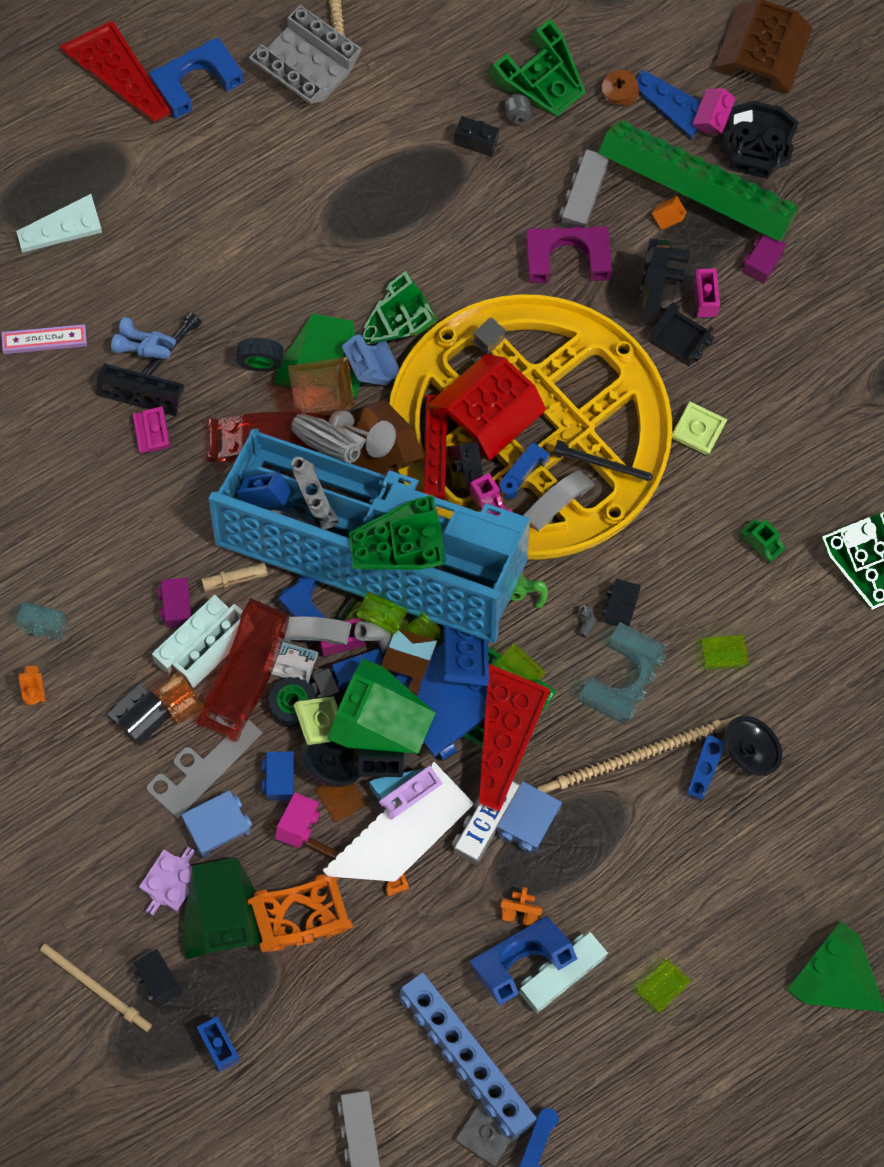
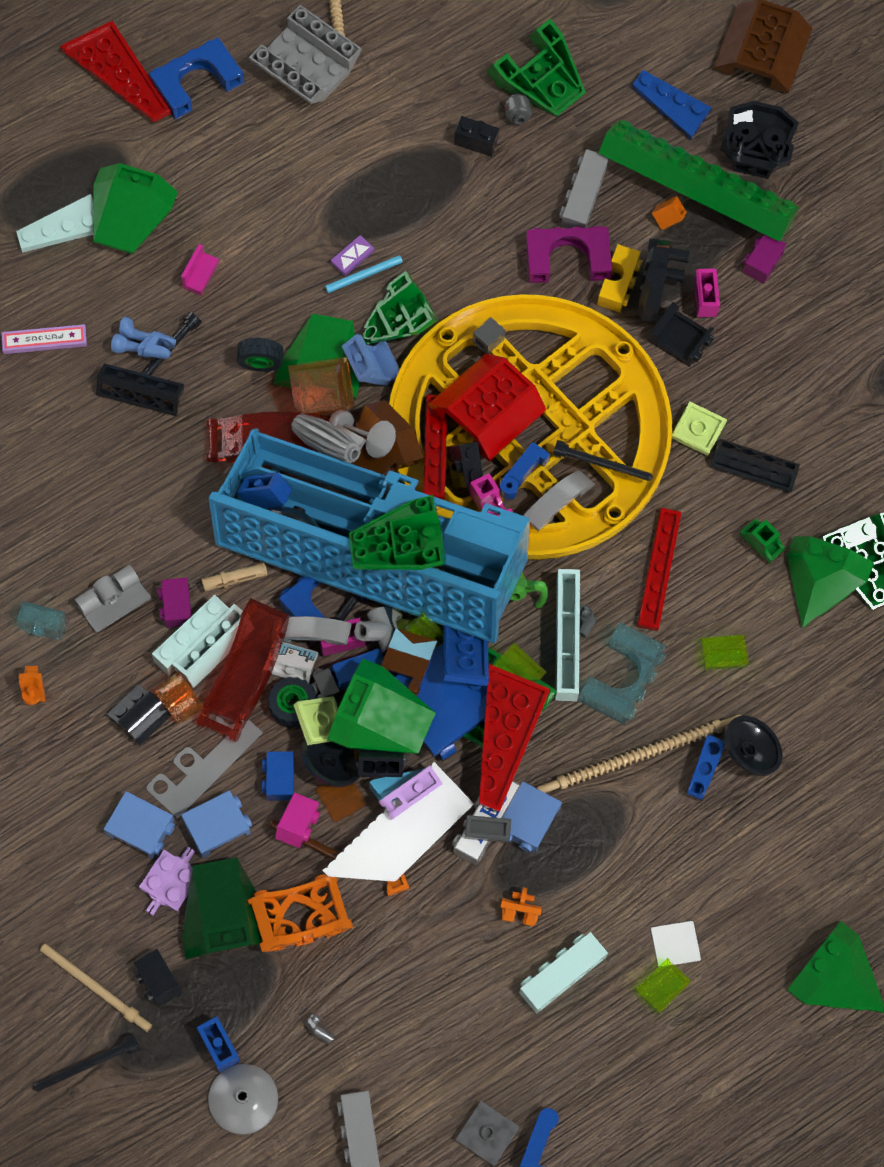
(112, 598): none -> light grey panel
(127, 1046): none -> black piece
(128, 206): none -> green wedge
(140, 825): none -> medium blue panel
(151, 430): dark pink plate -> none
(199, 271): none -> dark pink panel
(246, 1115): none -> light grey dish
(318, 503): light grey connector -> none
(318, 1031): none -> flat silver arm
(352, 255): none -> medium lavender tile
(363, 274): none -> medium azure bar
(382, 612): clear neon green plate -> none
(488, 828): none -> dark grey tile
(494, 1080): medium blue brick -> none
(537, 939): blue arch -> none
(567, 635): none -> light aqua brick
(614, 93): dark orange piece -> none
(614, 293): none -> yellow arch
(622, 602): black brick -> none
(659, 569): none -> red tile
(676, 943): none -> white sticker
(714, 111): dark pink brick -> none
(755, 465): none -> black fence
(824, 574): none -> green wedge

